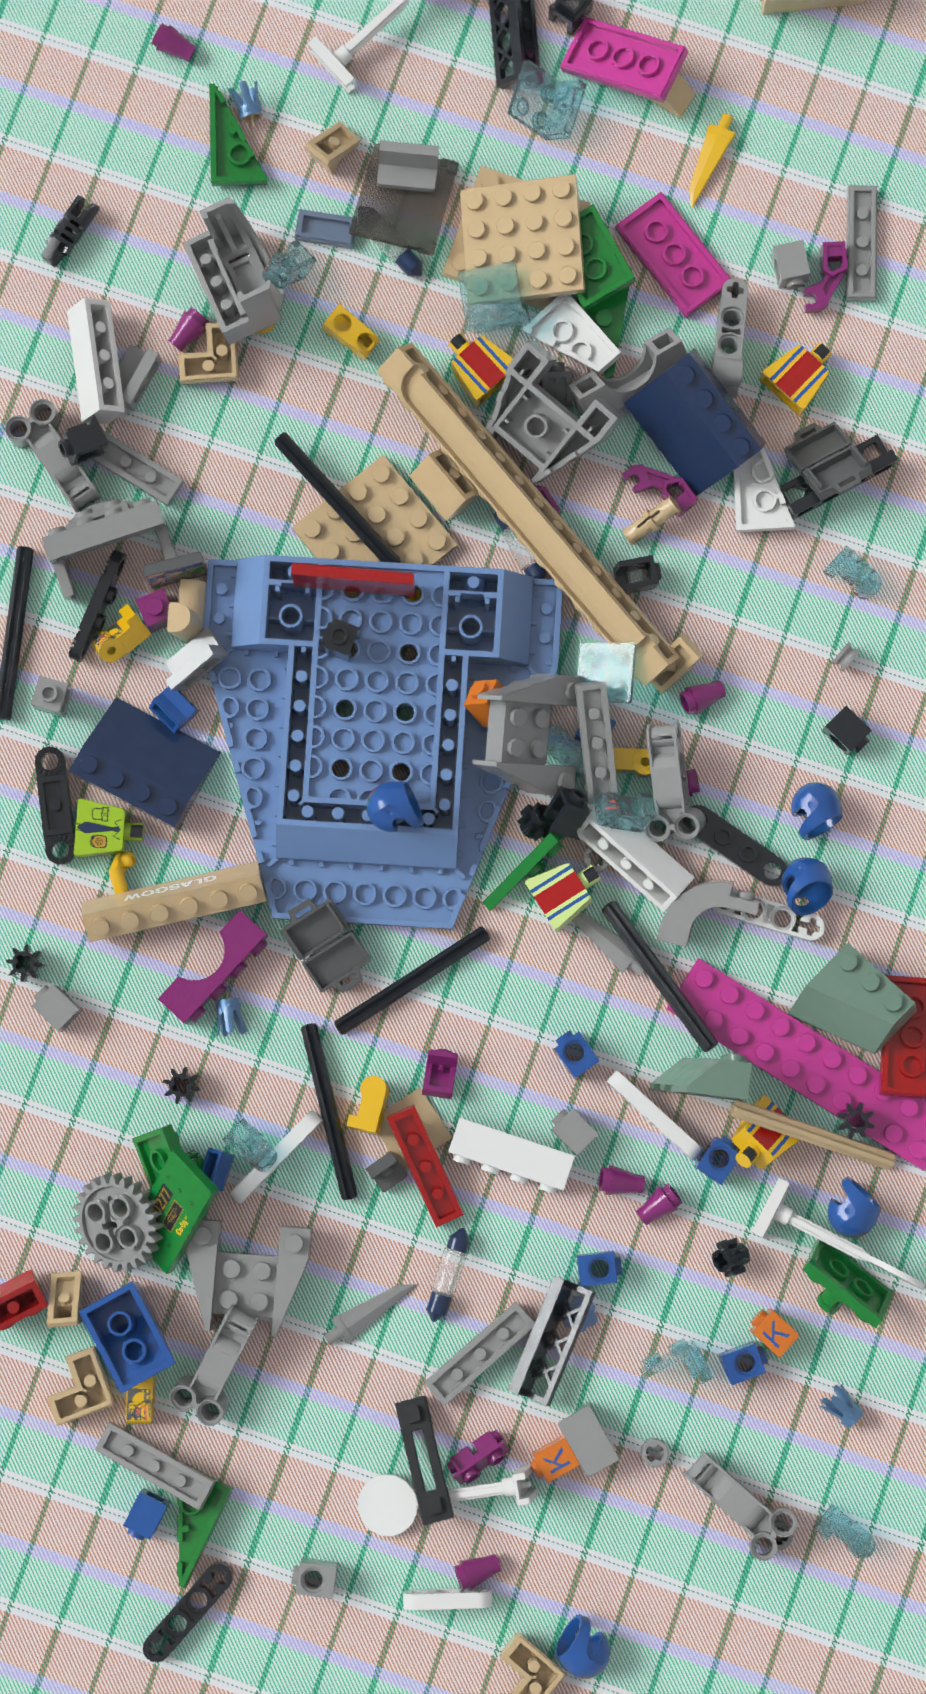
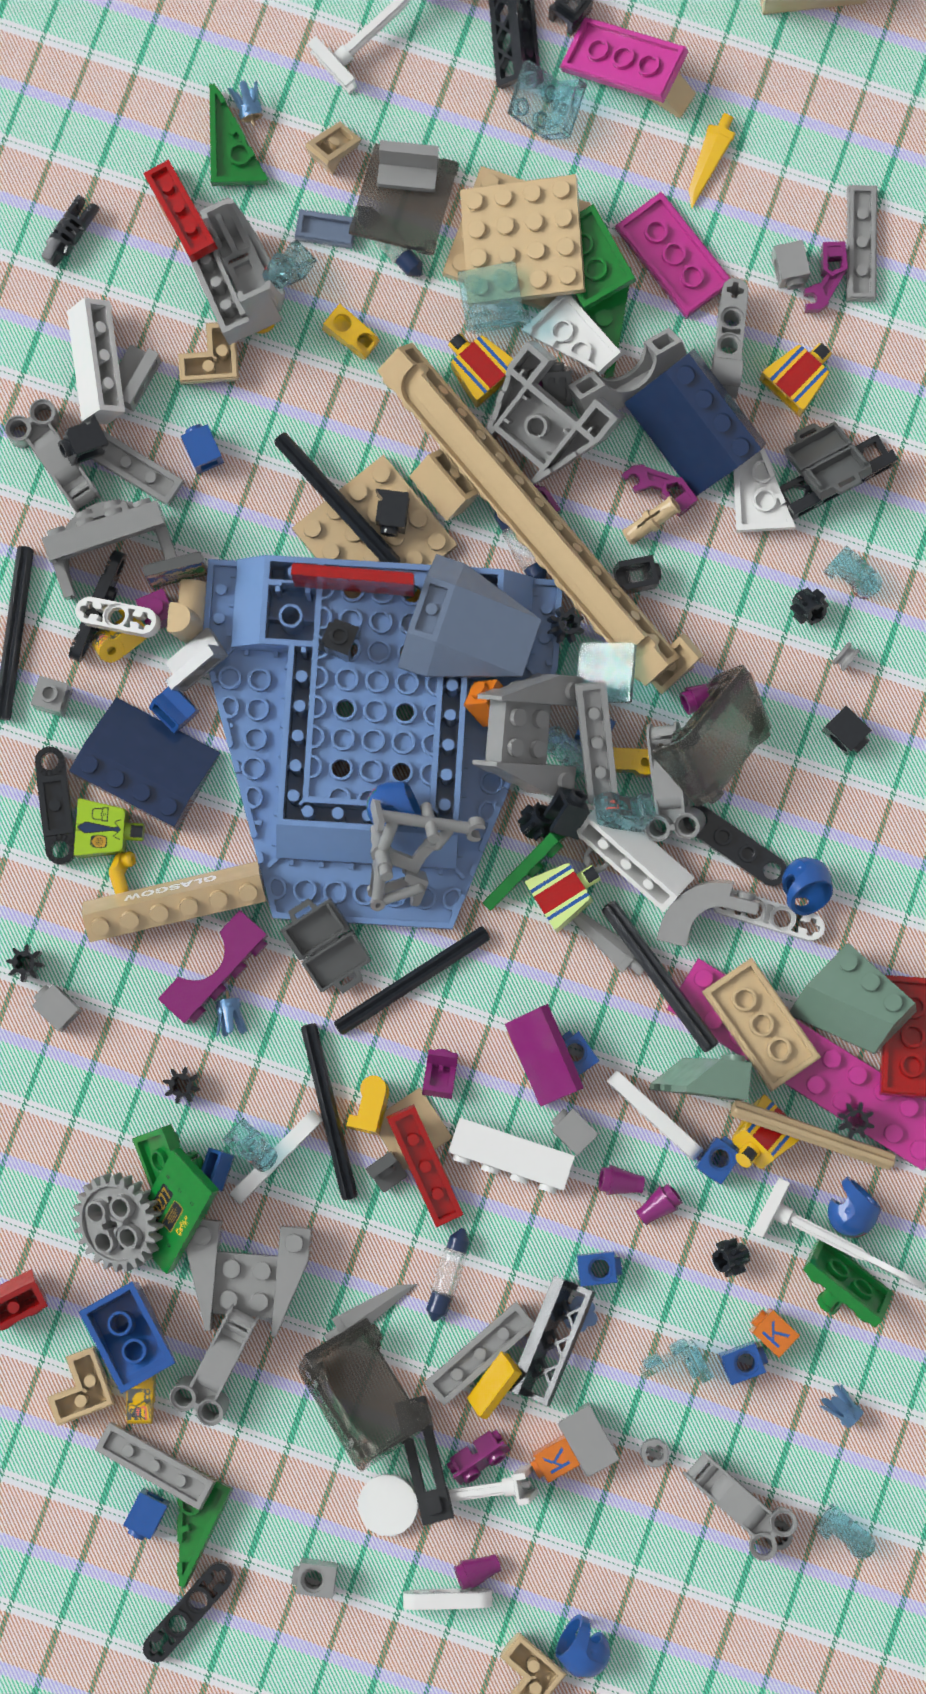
(65, 1299): tan slope -> none
(108, 608): none -> white beam
(171, 42): magenta cone -> none
(180, 211): none -> red plate
(189, 327): magenta cone -> none
(202, 448): none -> blue brick
(362, 1395): none -> clear smoke windscreen
(385, 856): none -> light grey piece
(392, 512): none -> black window
(467, 627): none -> sand blue wedge
(494, 1385): none -> yellow tile
(544, 1055): none -> magenta tile
(573, 623): none -> black gear
(716, 737): none -> clear smoke windscreen
(761, 1024): none -> tan tile
(809, 606): none -> black gear
(820, 805): blue helmet -> none

